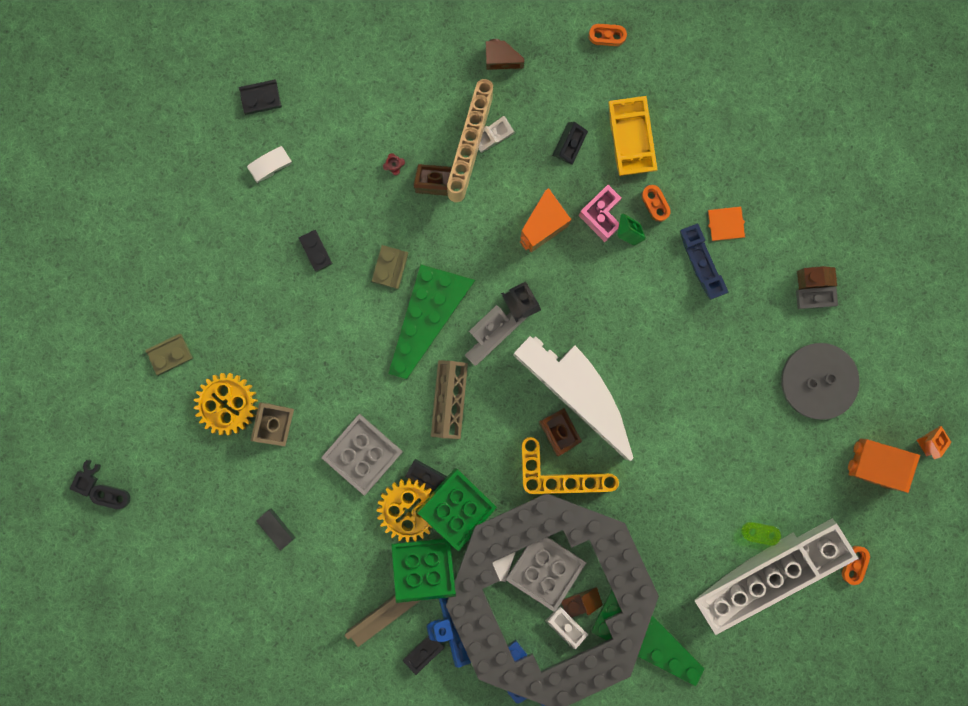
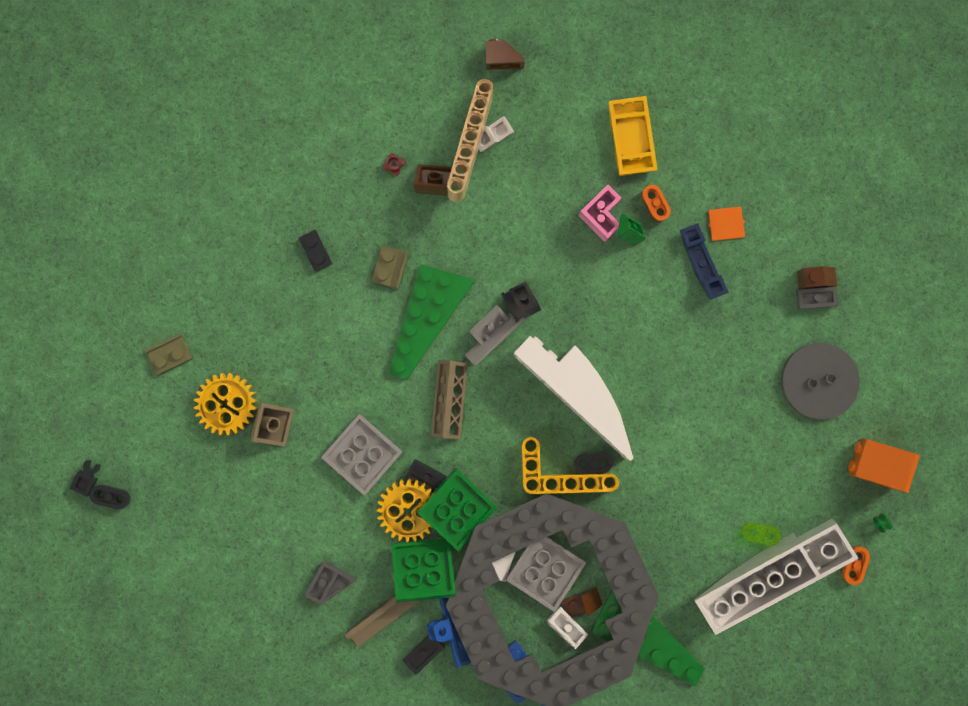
(260, 97): black plate -> none
(268, 164): white slope -> none
(275, 529): black slope -> none
(328, 583): none -> dark grey wing
(544, 223): orange slope -> none
(560, 432): reddish brown slope -> none
(570, 142): black slope -> none
(593, 463): none -> black plate
(607, 32): orange plate -> none
(883, 523): none -> green bush
(934, 443): orange slope -> none

